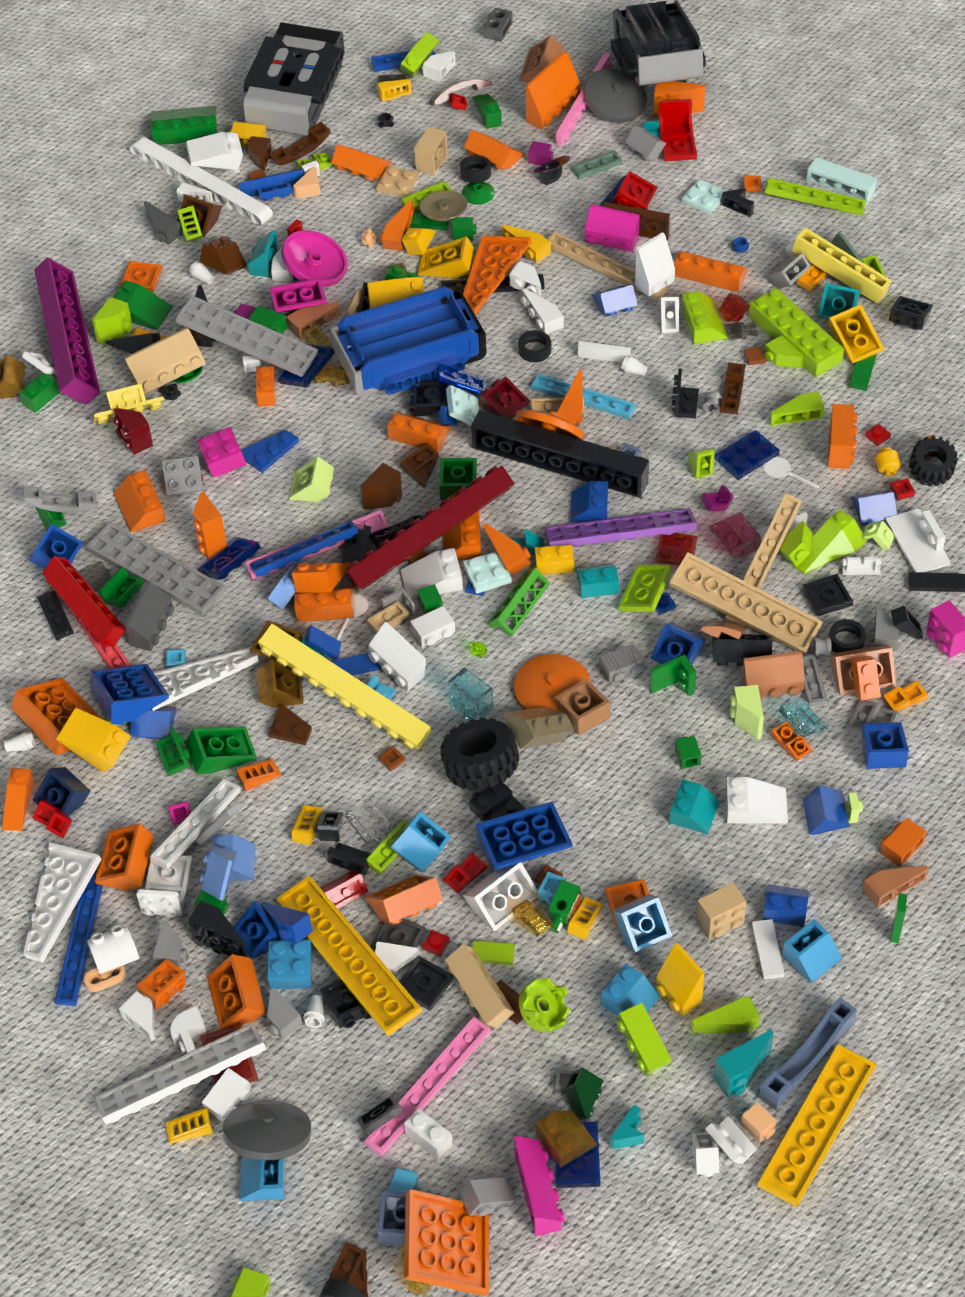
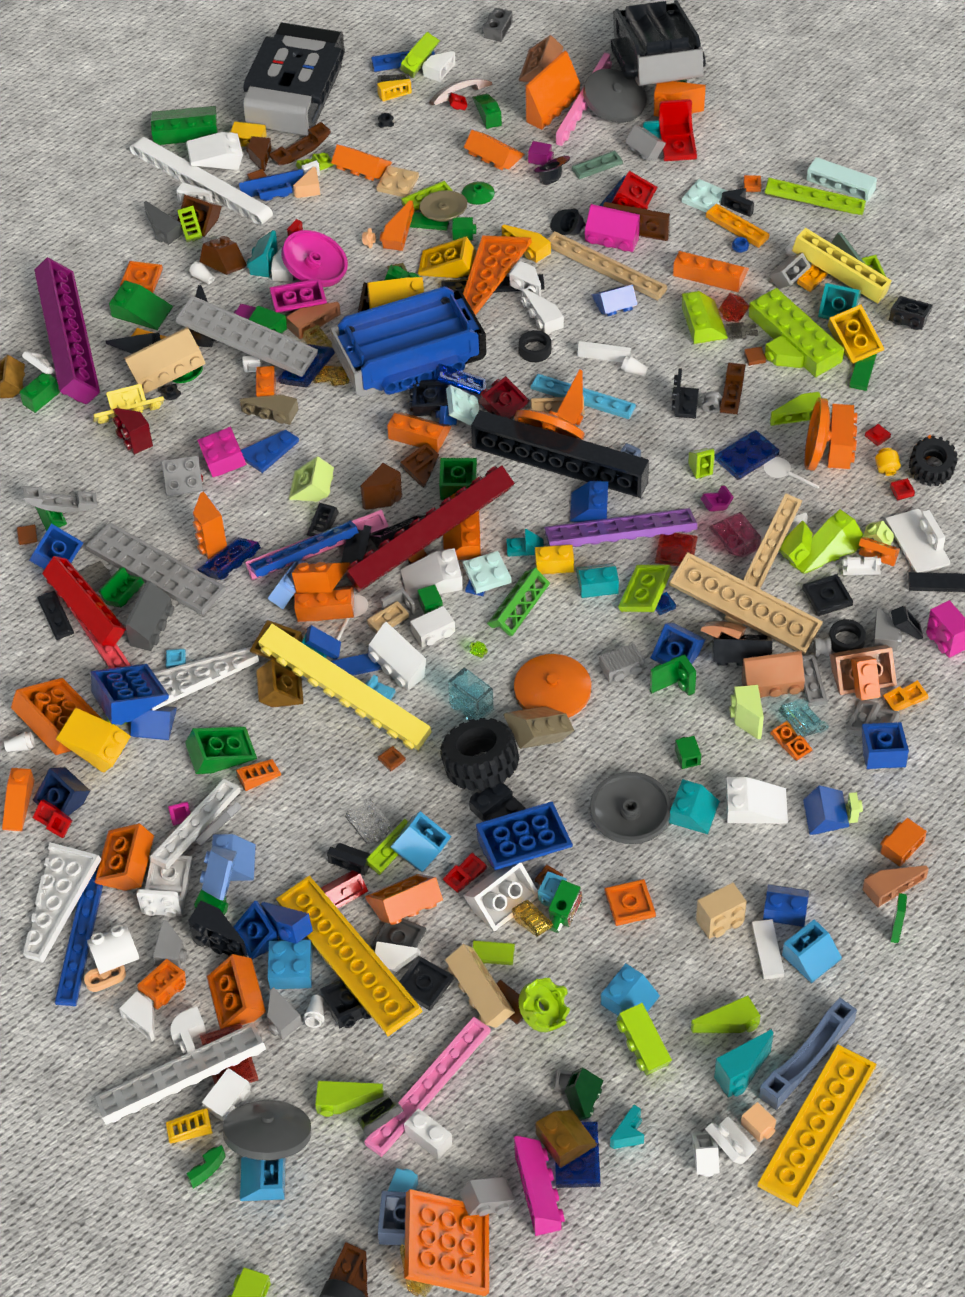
(27, 534): none -> dark orange tile
(112, 321): lime slope -> none
(139, 501): orange slope -> none
(173, 753): green bracket -> none
(212, 1160): none -> green slope
(273, 407): none -> dark tan slope
(289, 727): reddish brown wing -> none
(306, 835): yellow slope -> none
(323, 508): none -> black slope
(329, 826): black slope -> none
(343, 1096): none -> lime slope
(354, 304): tan plate -> none
(417, 240): yellow slope -> none
(430, 150): tan brick -> none
(436, 943): red plate -> none
(475, 162): black tyre -> none
(511, 553): orange slope -> none
(567, 222): none -> black piece
(582, 929): yellow slope -> none
(584, 706): medium nougat slope -> none
(630, 808): none -> dark grey dish
(642, 922): dark azure brick -> none
(654, 265): white slope -> none
(669, 314): white slope -> none
(680, 981): yellow slope -> none
(737, 225): none -> light orange plate
(817, 434): none -> orange dish
(874, 506): slope -> none
(874, 548): none -> orange bracket

